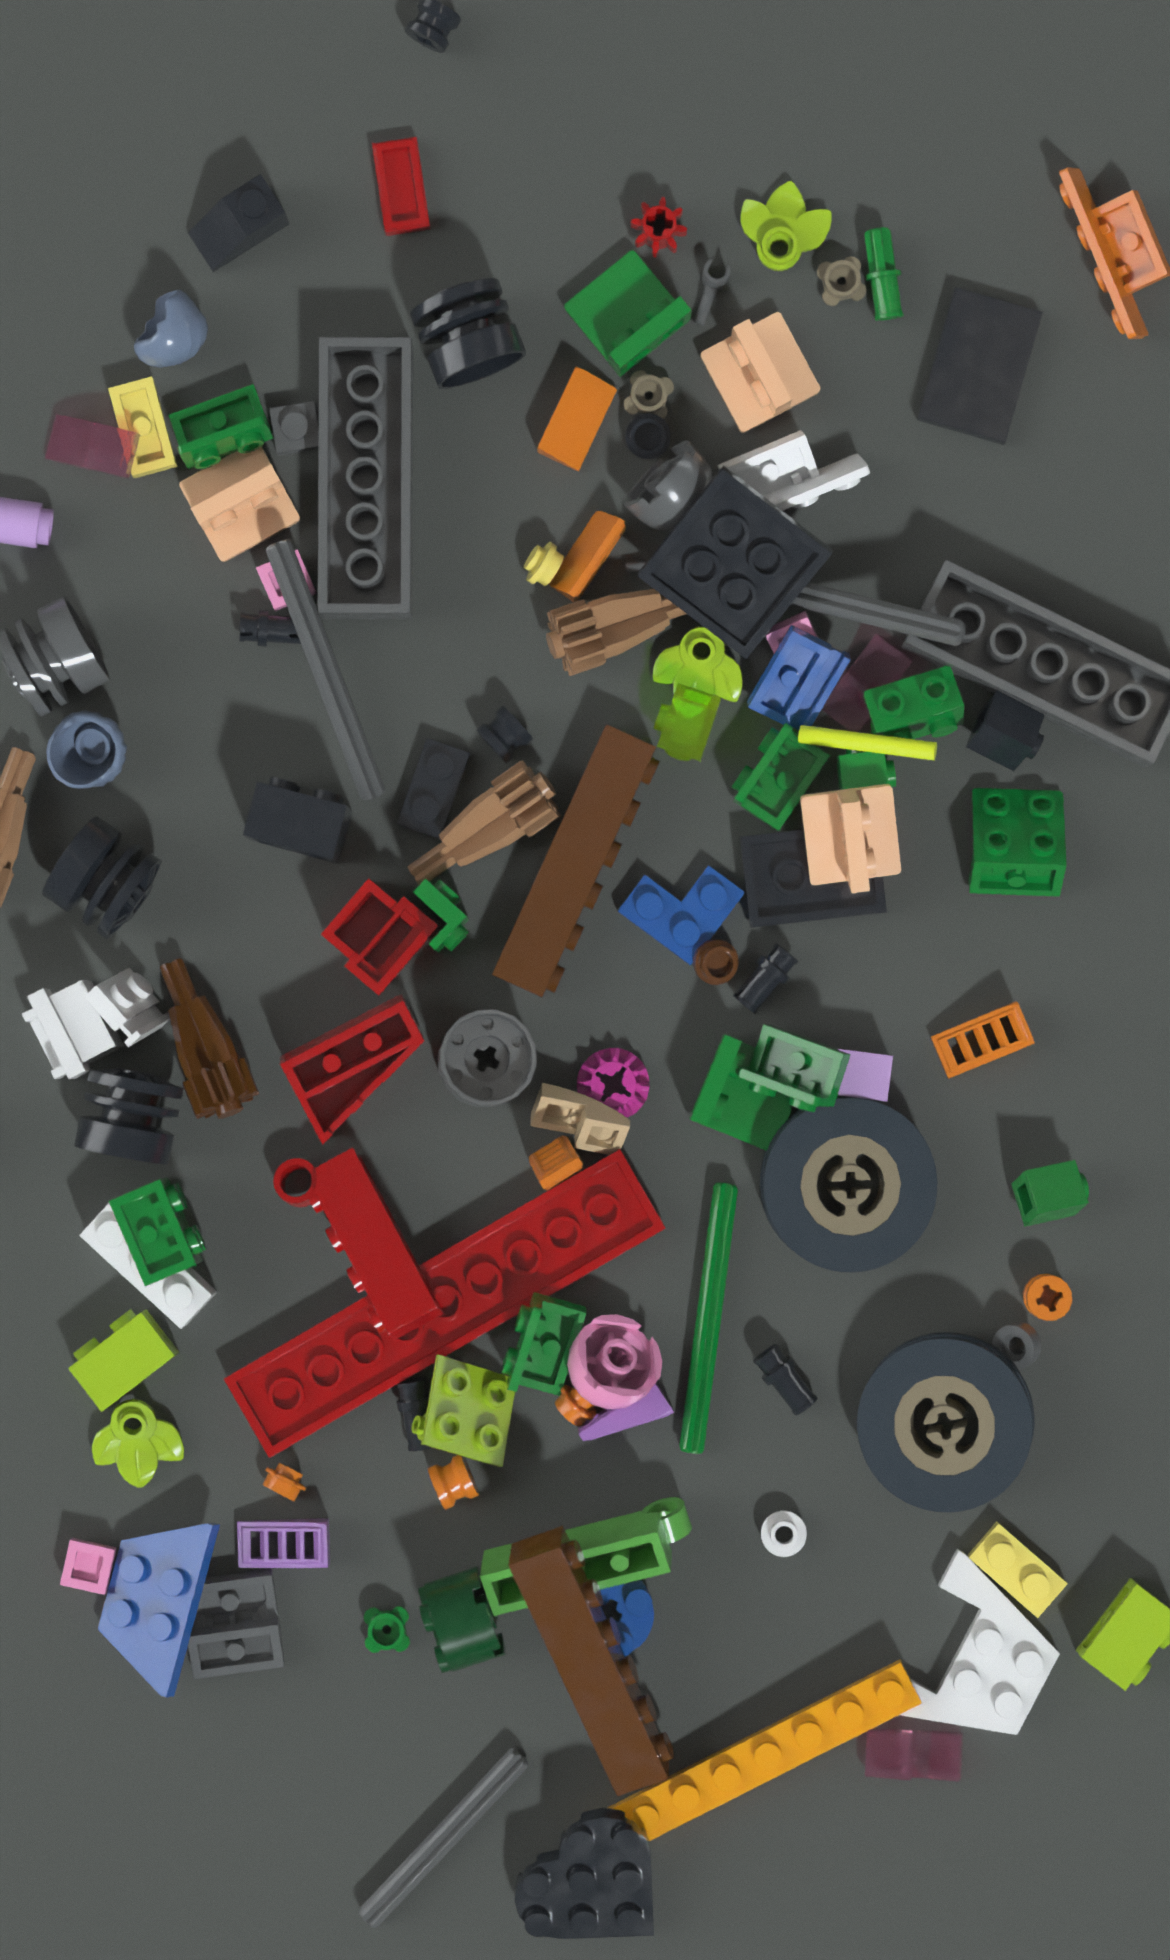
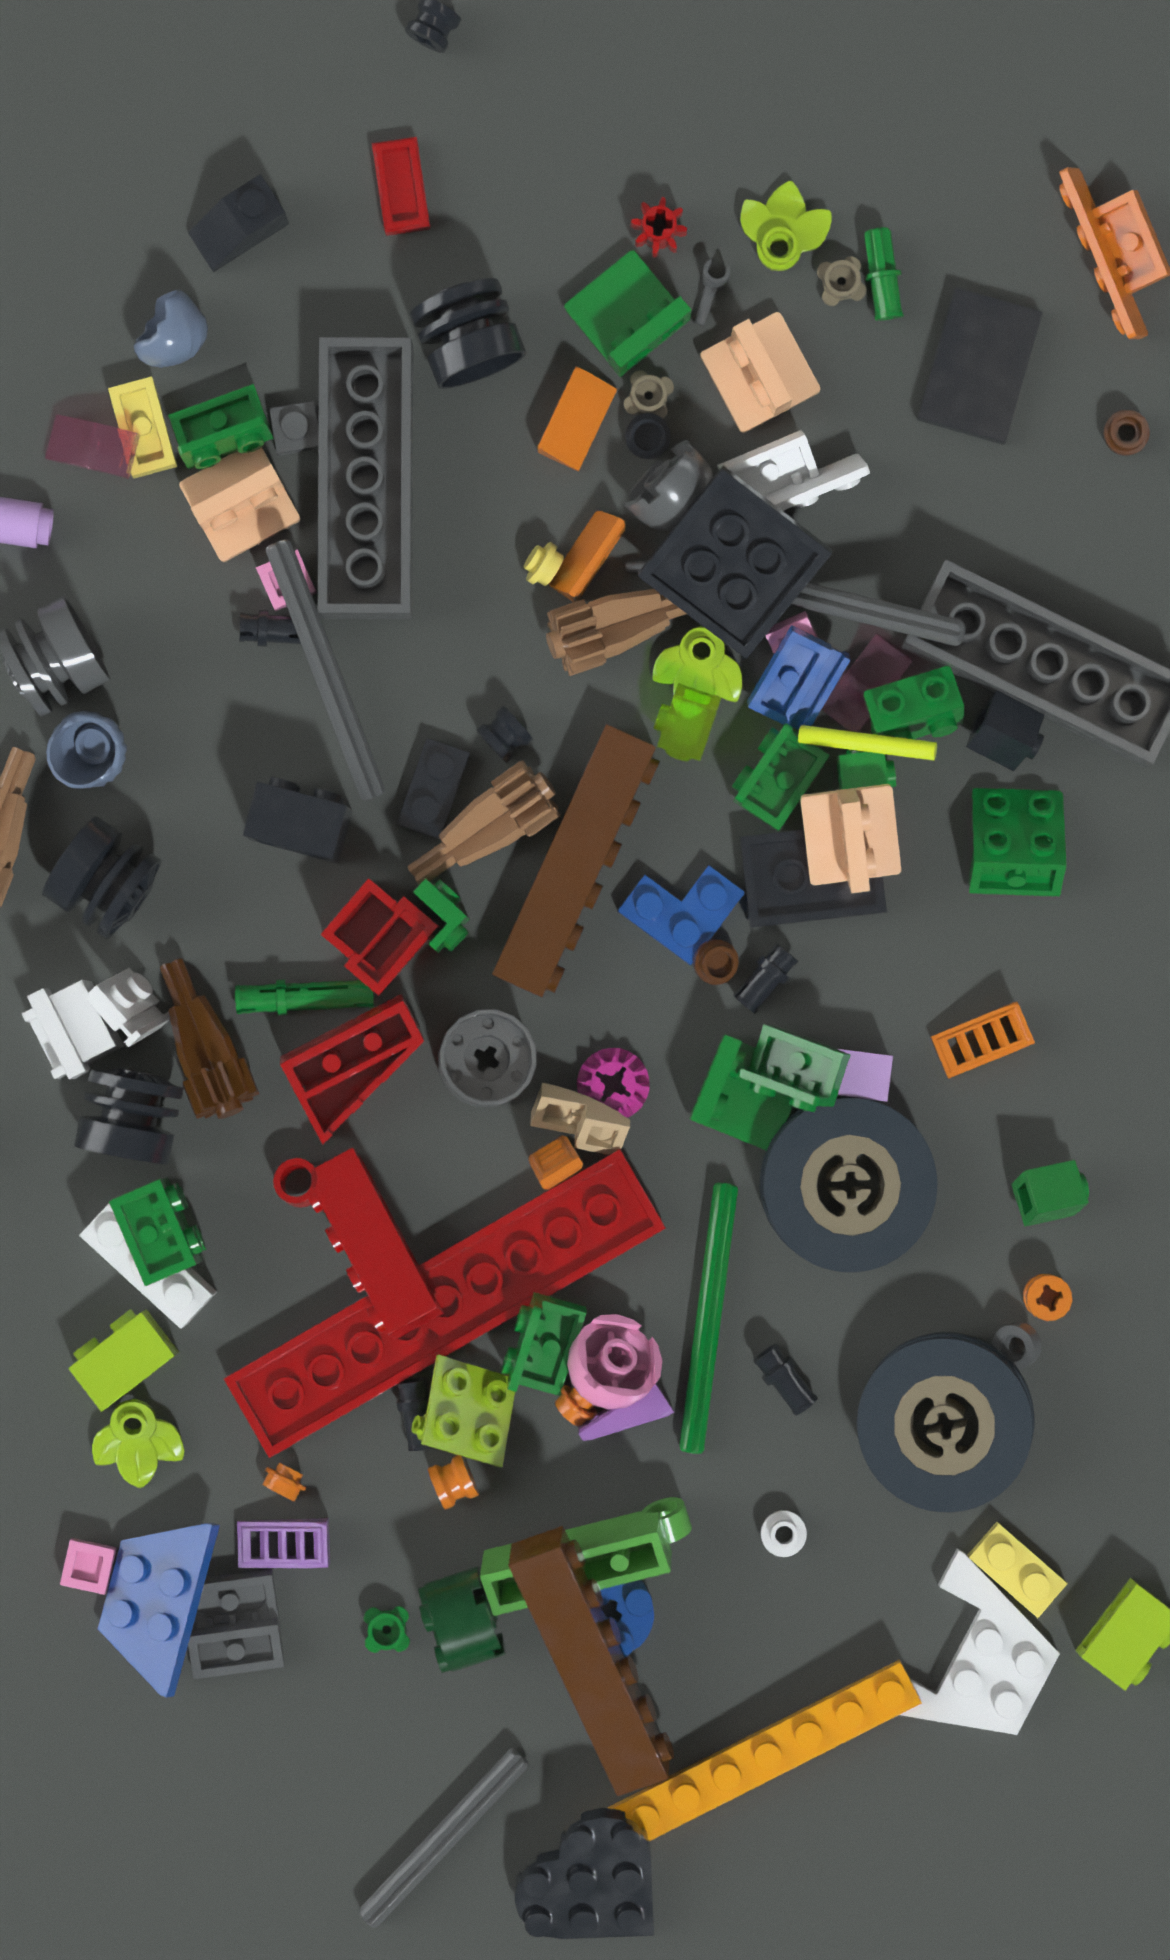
(302, 996): none -> green pin
(914, 1754): clear pink slope -> none
(1136, 423): none -> reddish brown plate

